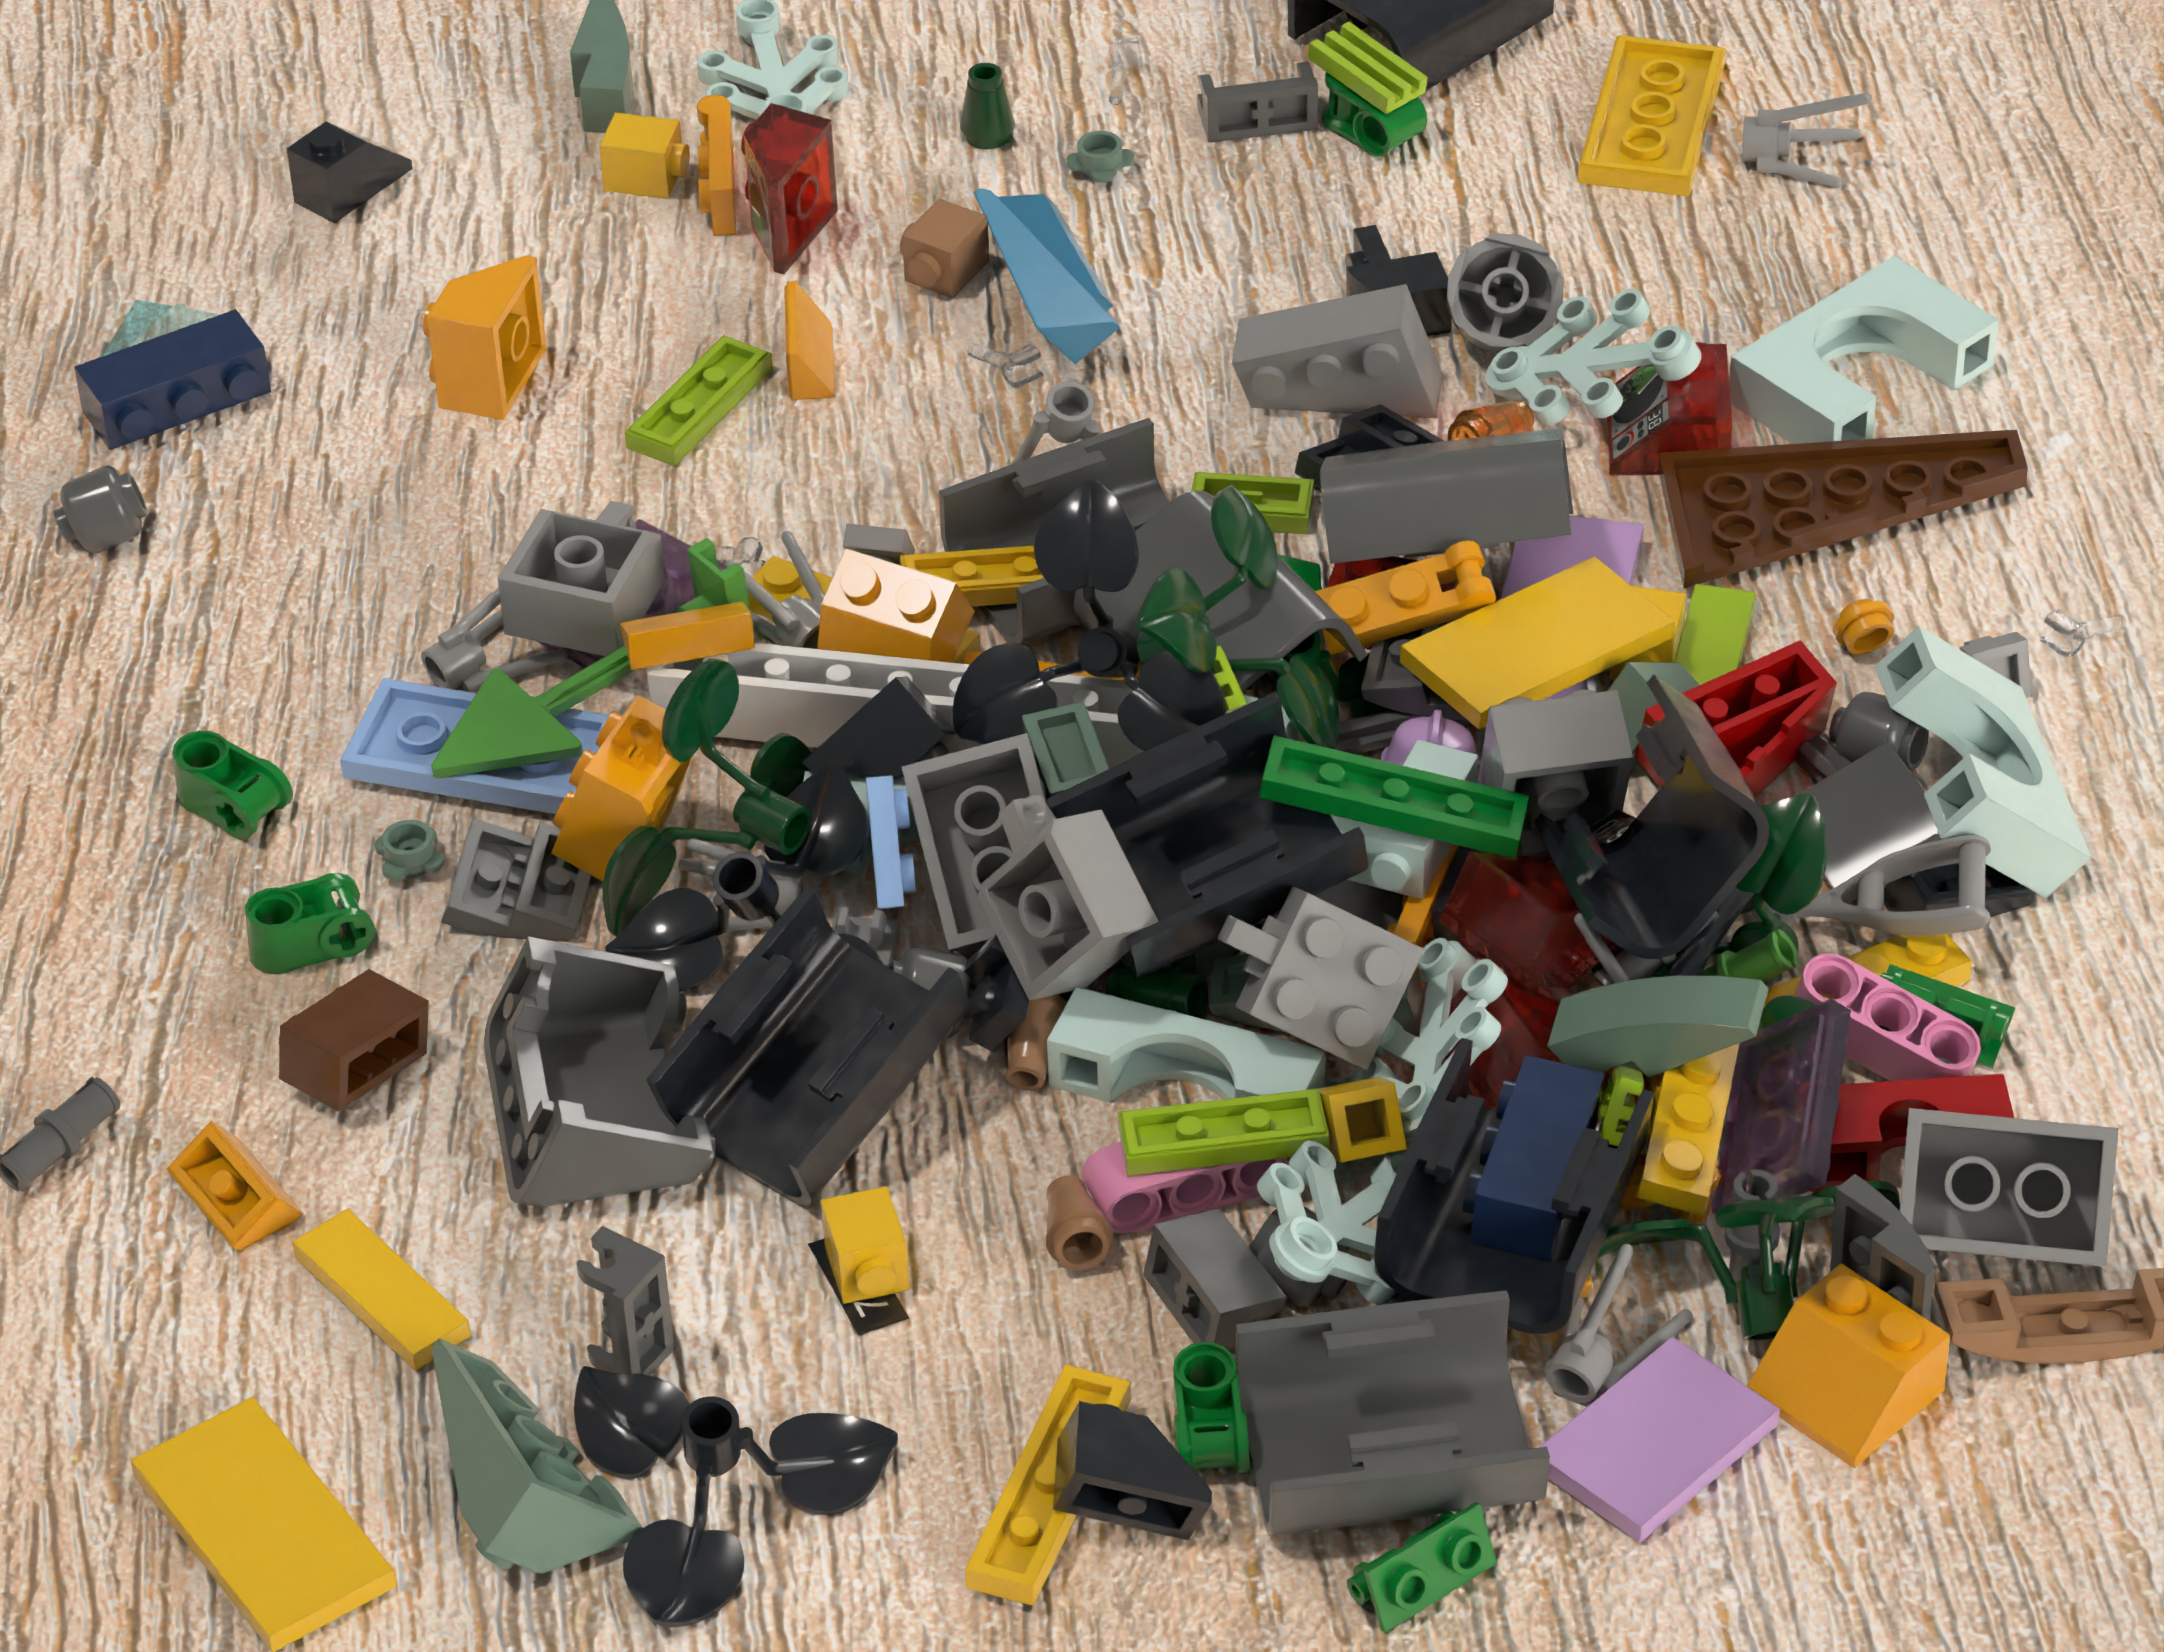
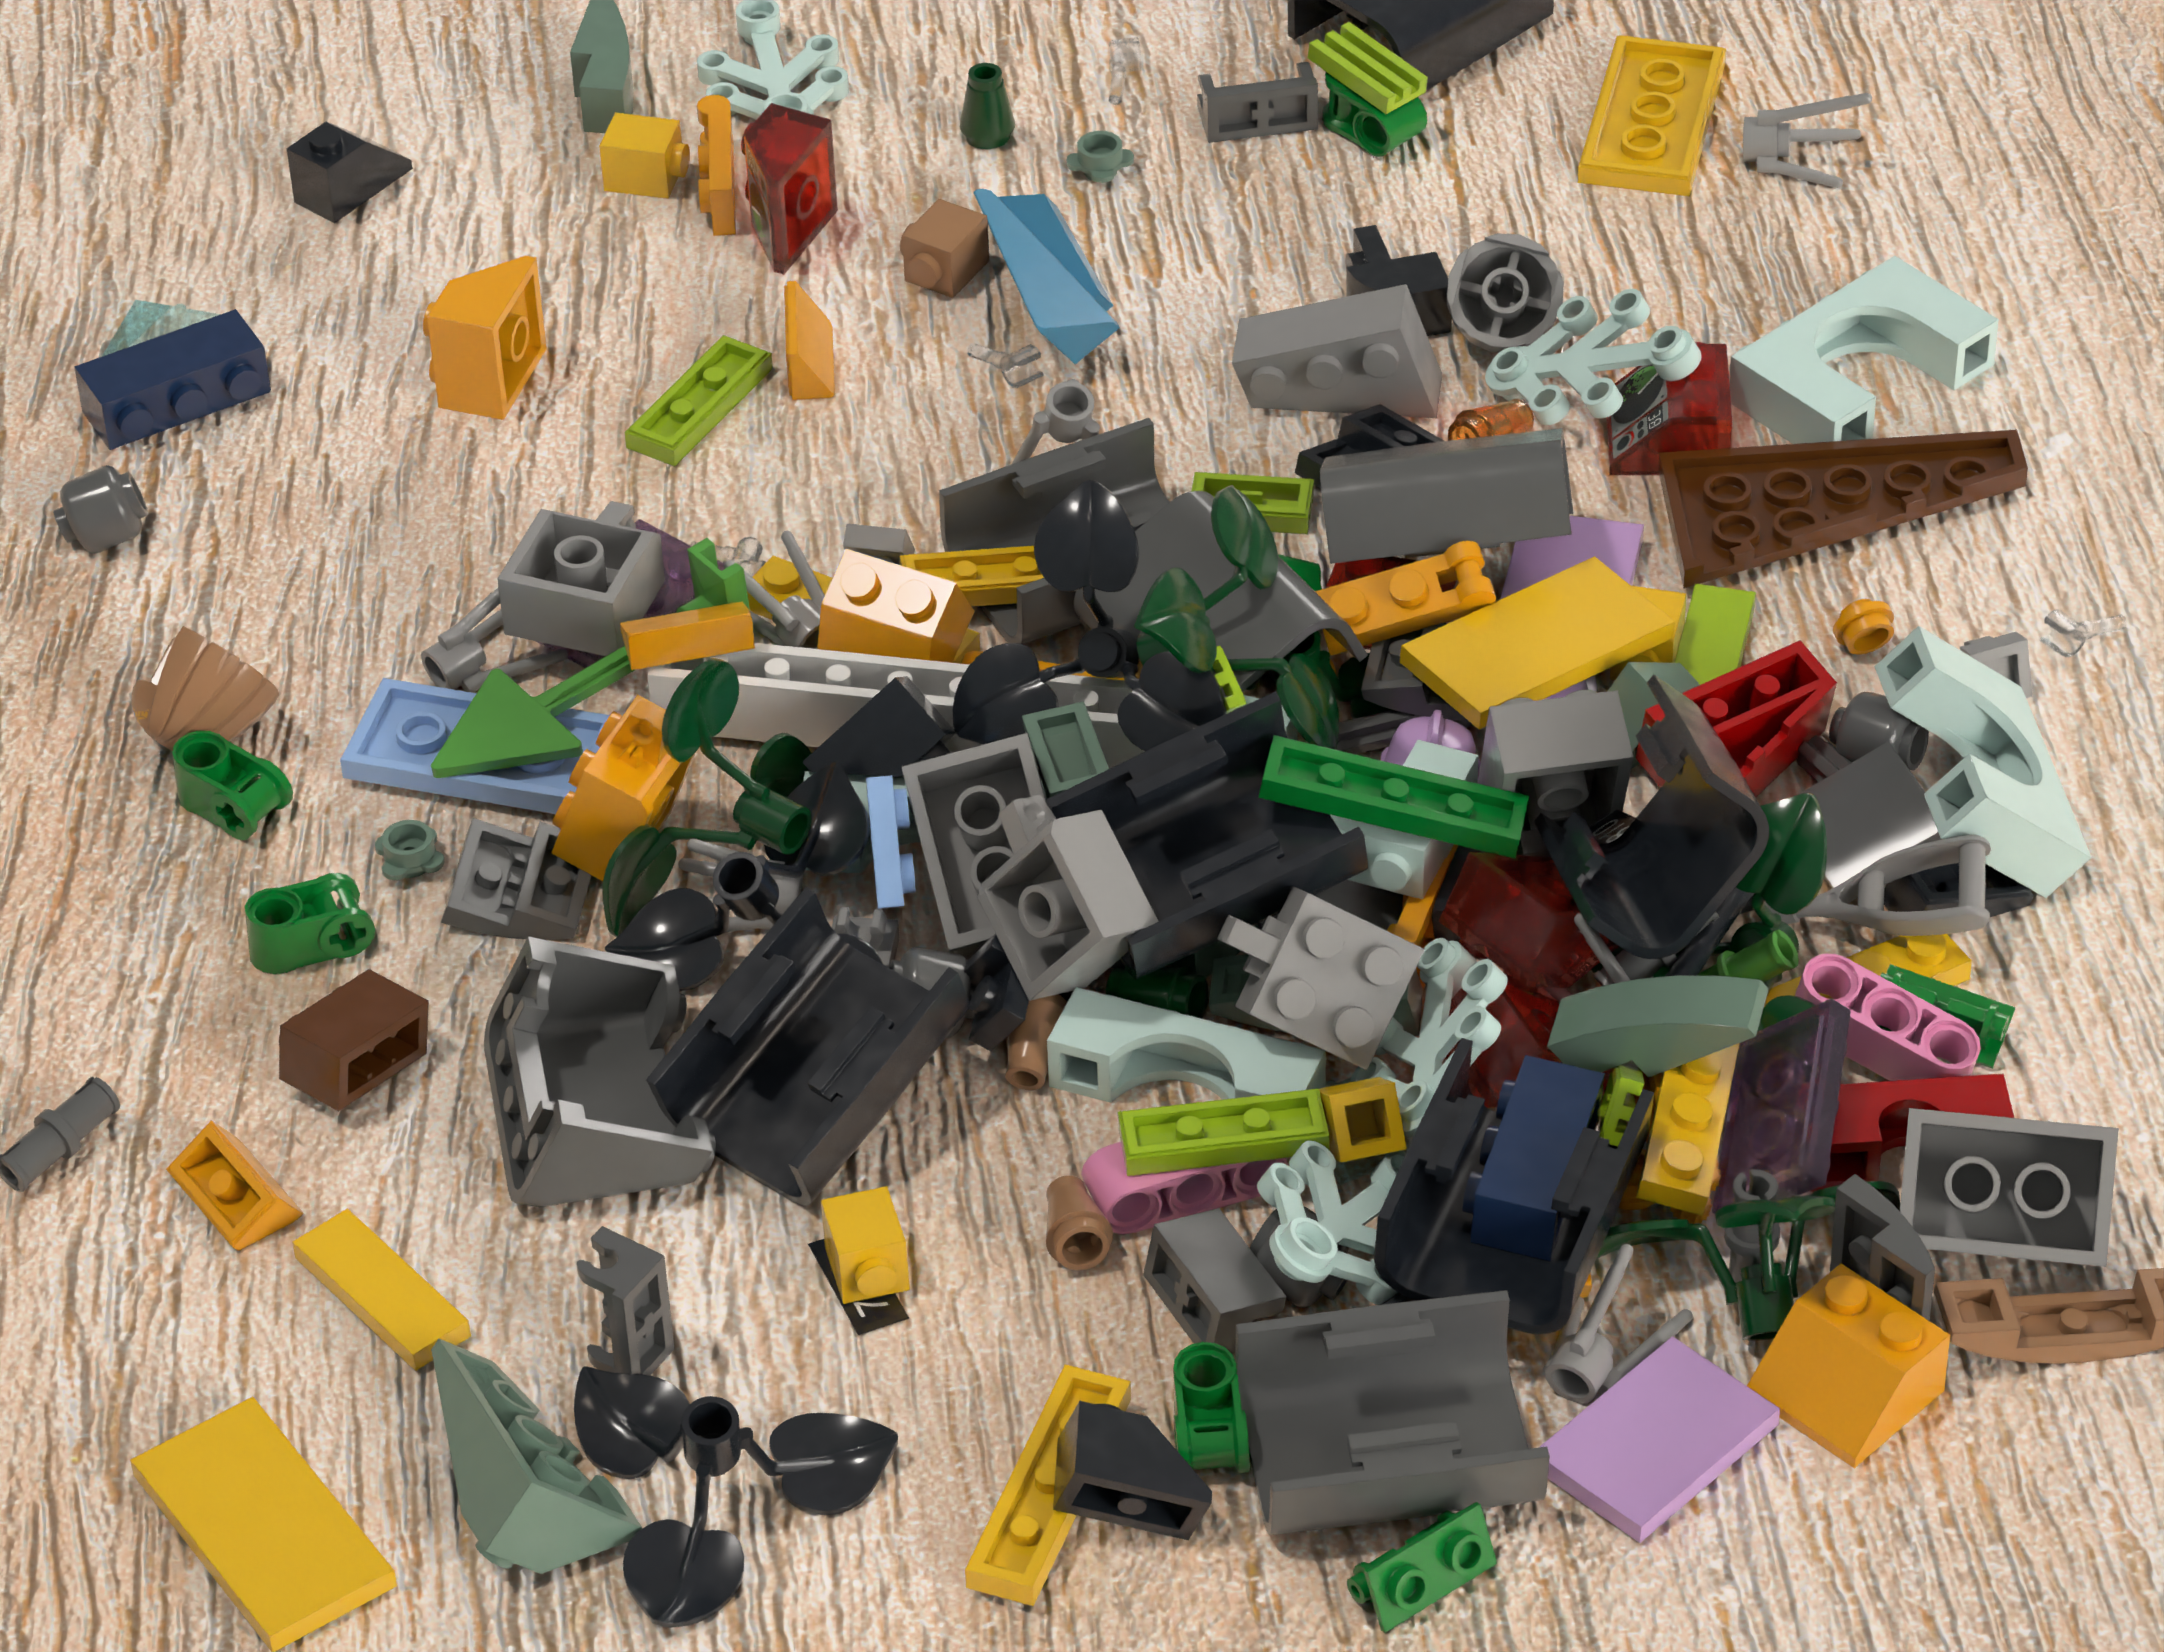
(200, 690): none -> medium nougat hair

